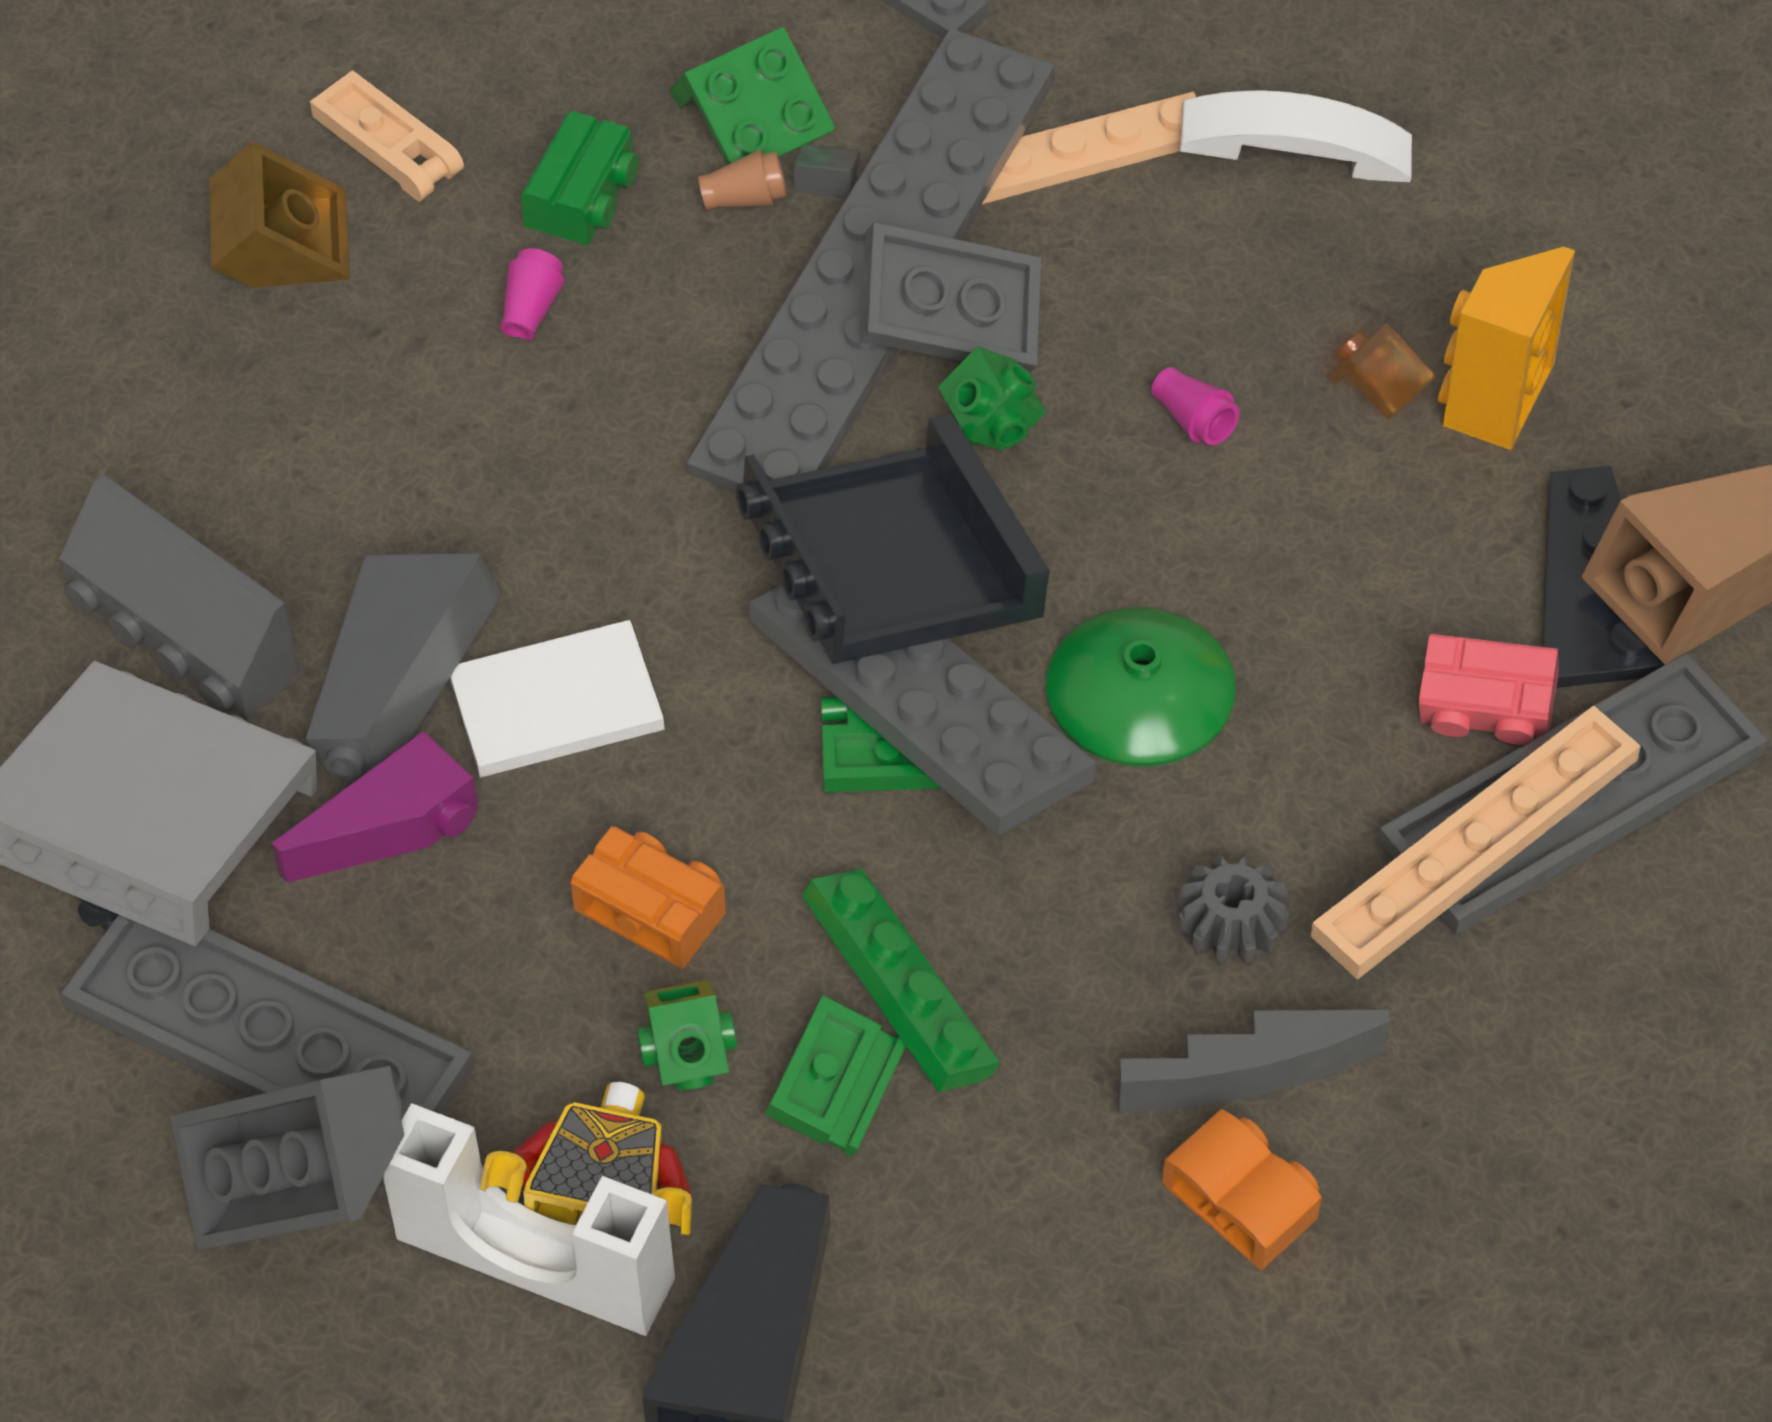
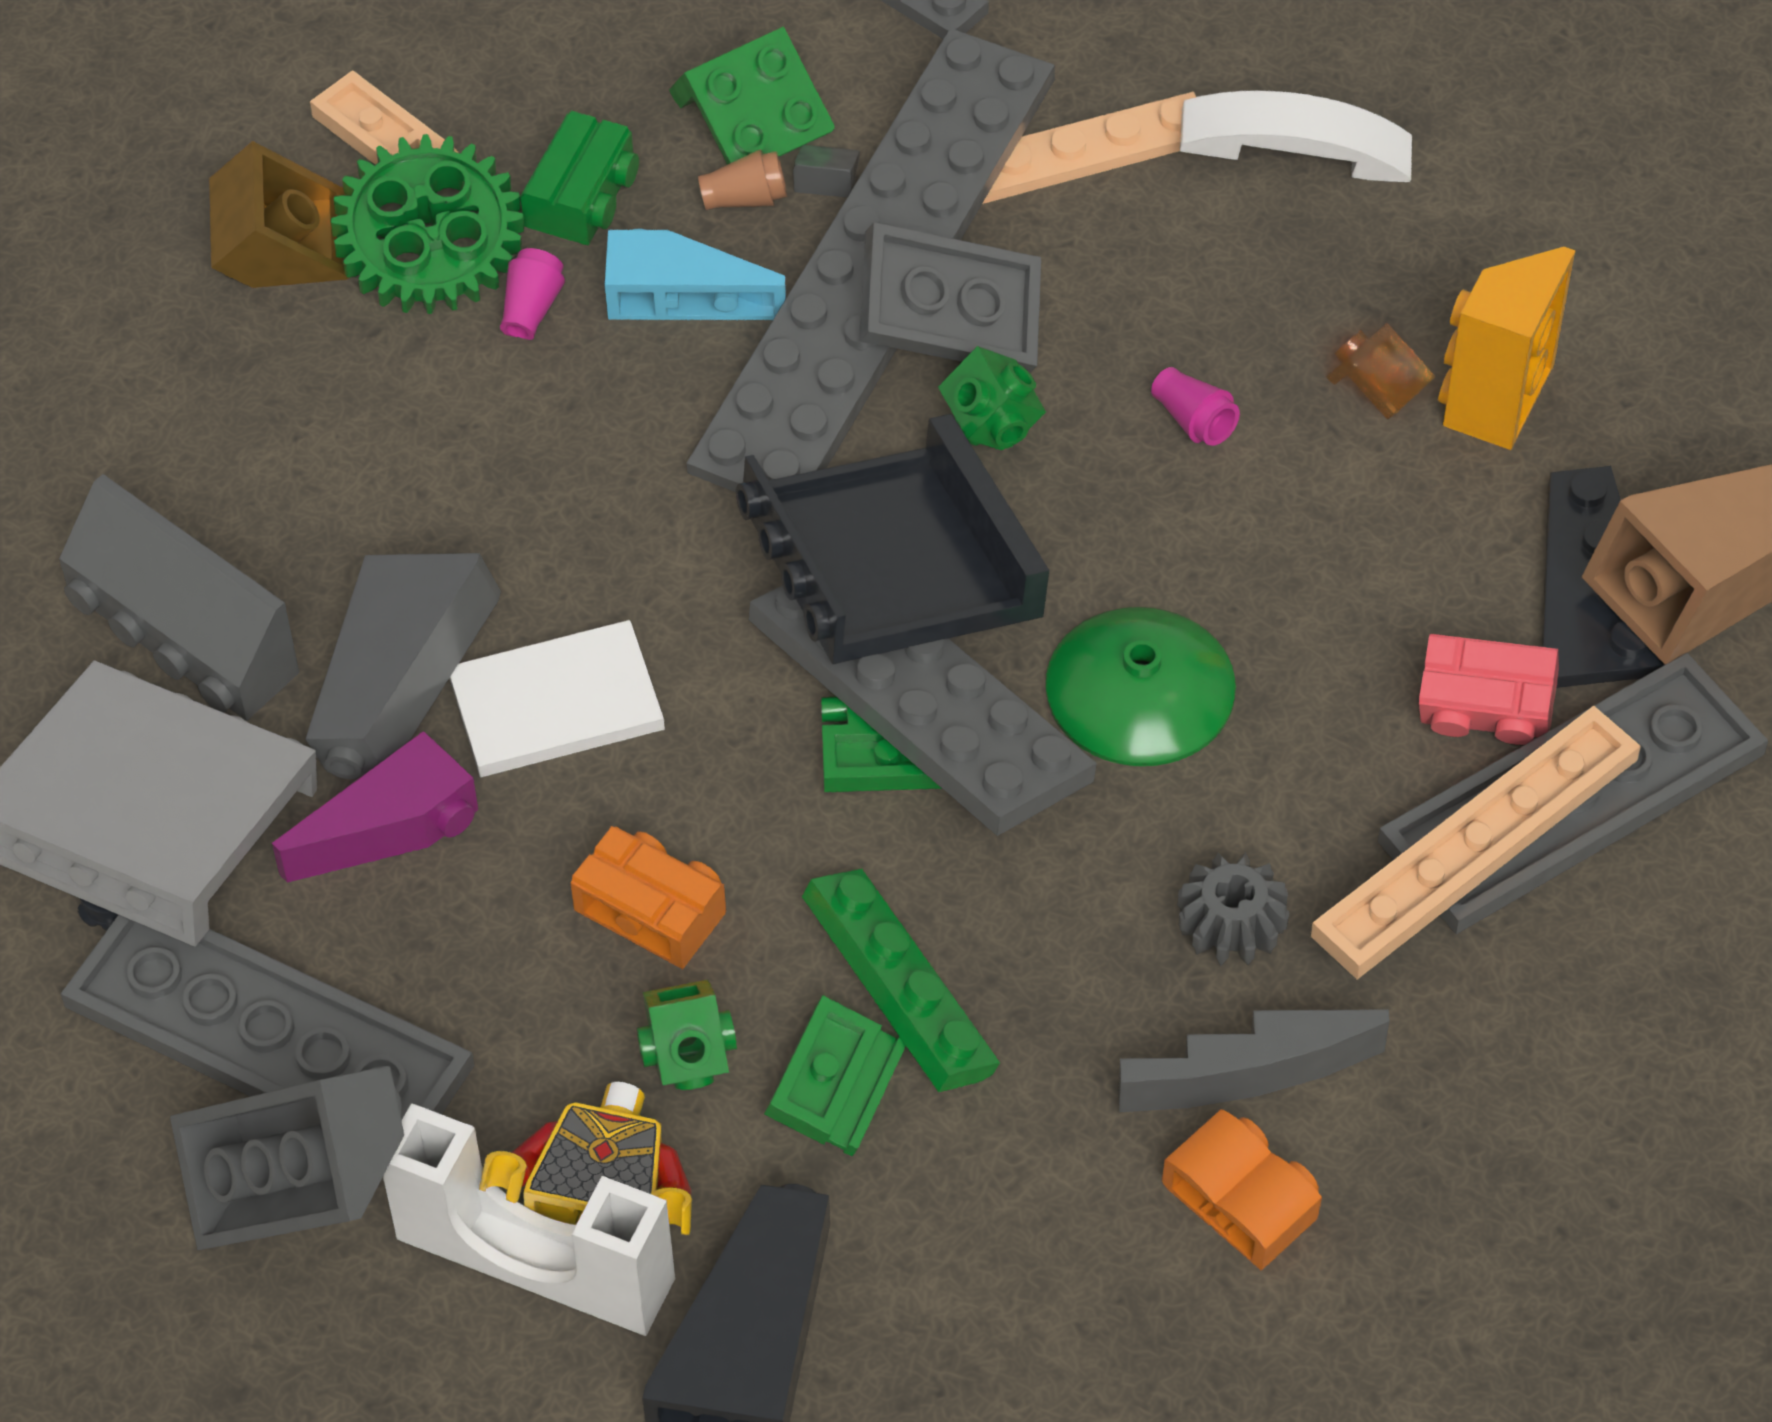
(413, 181): none -> green gear
(682, 279): none -> medium azure slope

